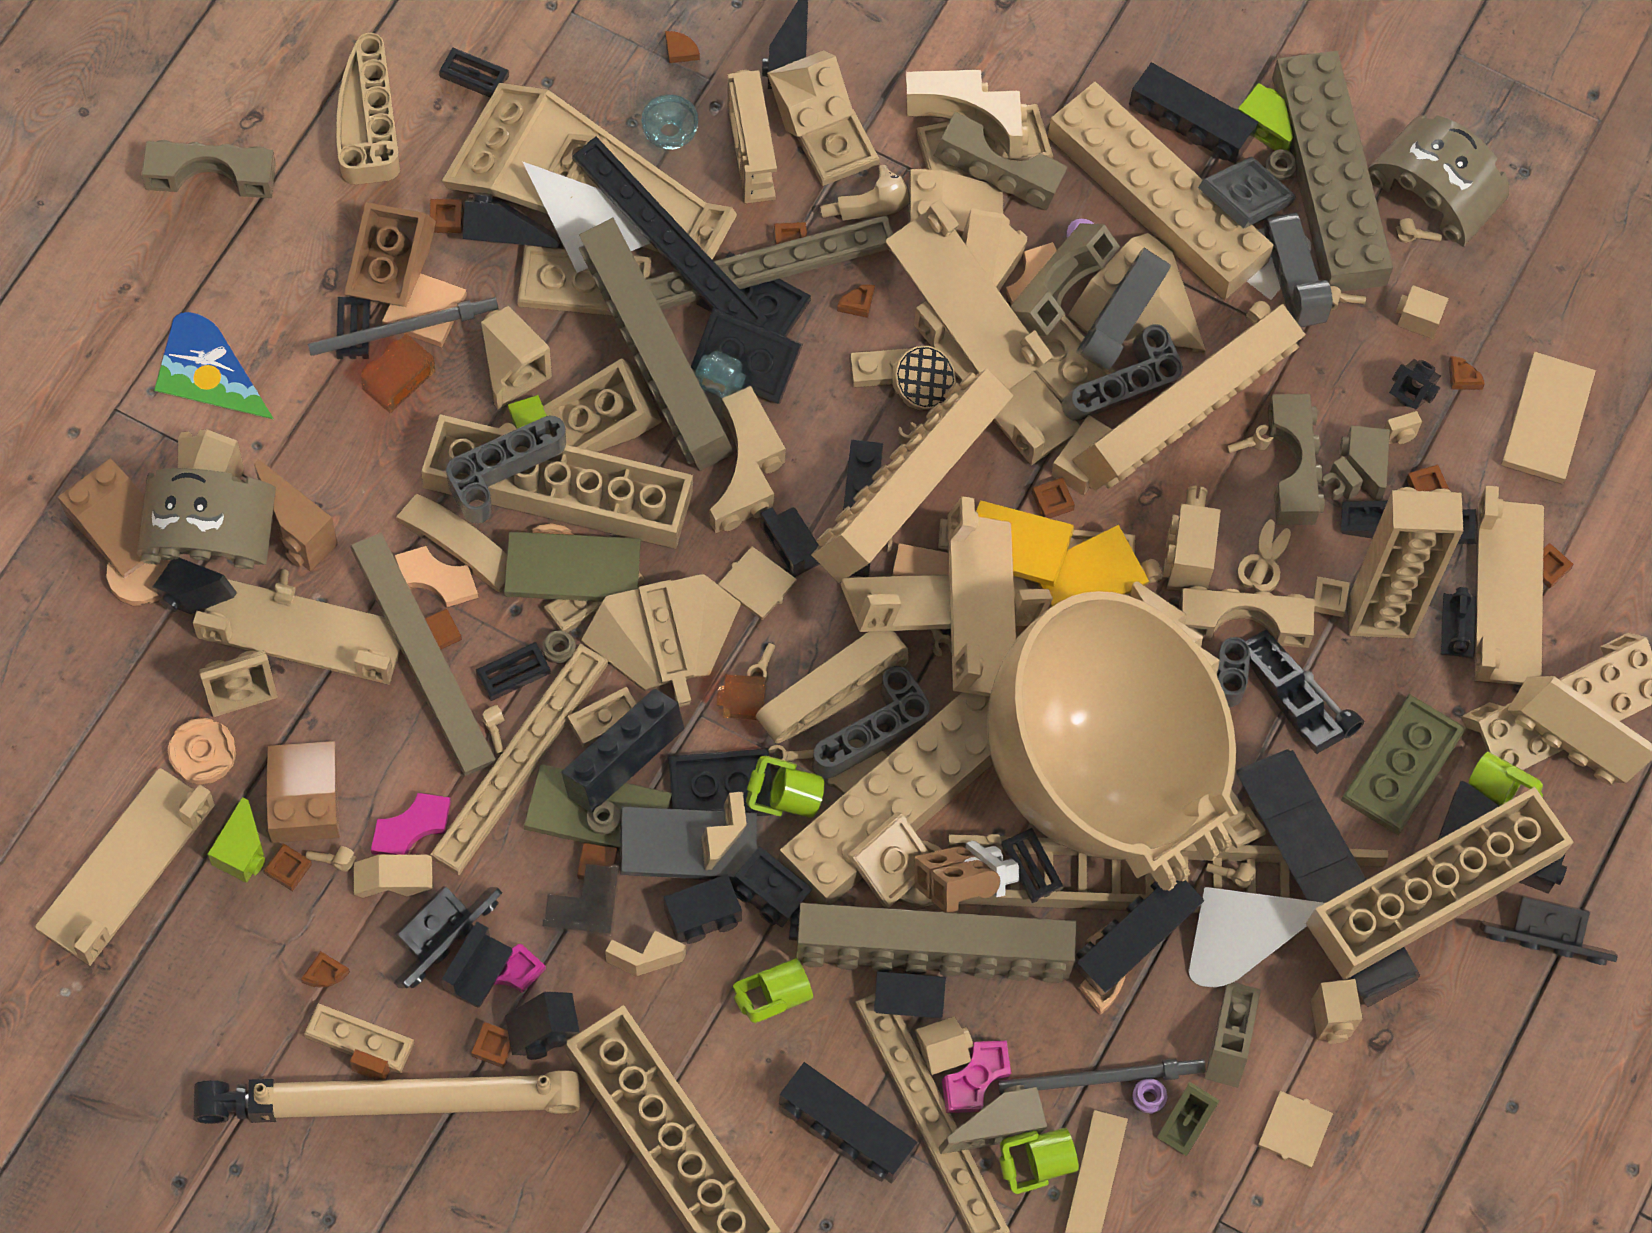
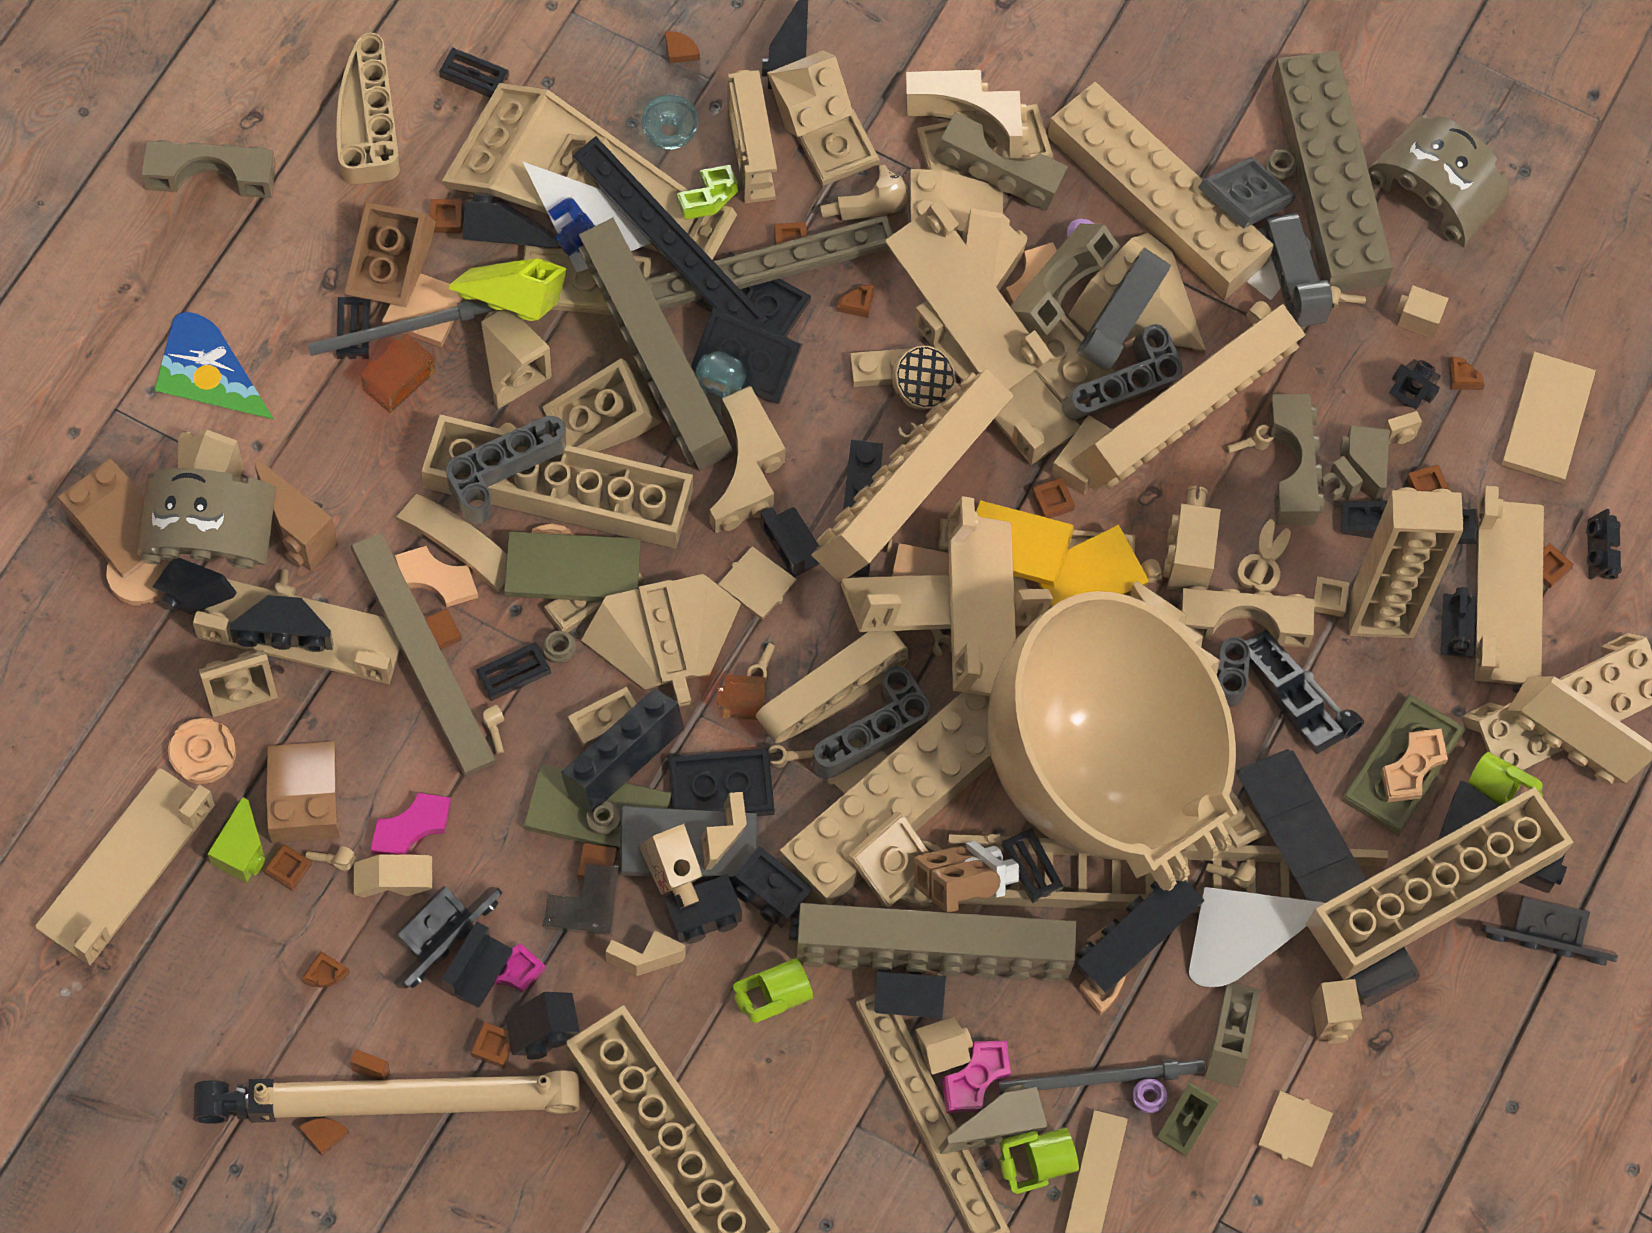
(282, 624): none -> black slope
(324, 1133): none -> dark orange tile
(350, 1033): tan tile -> none
(519, 759): tan tile -> none
(520, 286): none -> neon yellow slope
(526, 411): lime tile -> none
(569, 236): none -> clear blue piece
(670, 851): none -> tan torso
(718, 189): none -> lime tile
(790, 791): lime piece -> none
(847, 1123): black brick -> none
(1193, 113): black brick -> none
(1272, 116): lime slope -> none
(1405, 777): none -> light nougat tile
(1408, 232): tan hand -> none
(1603, 532): none -> black hinge

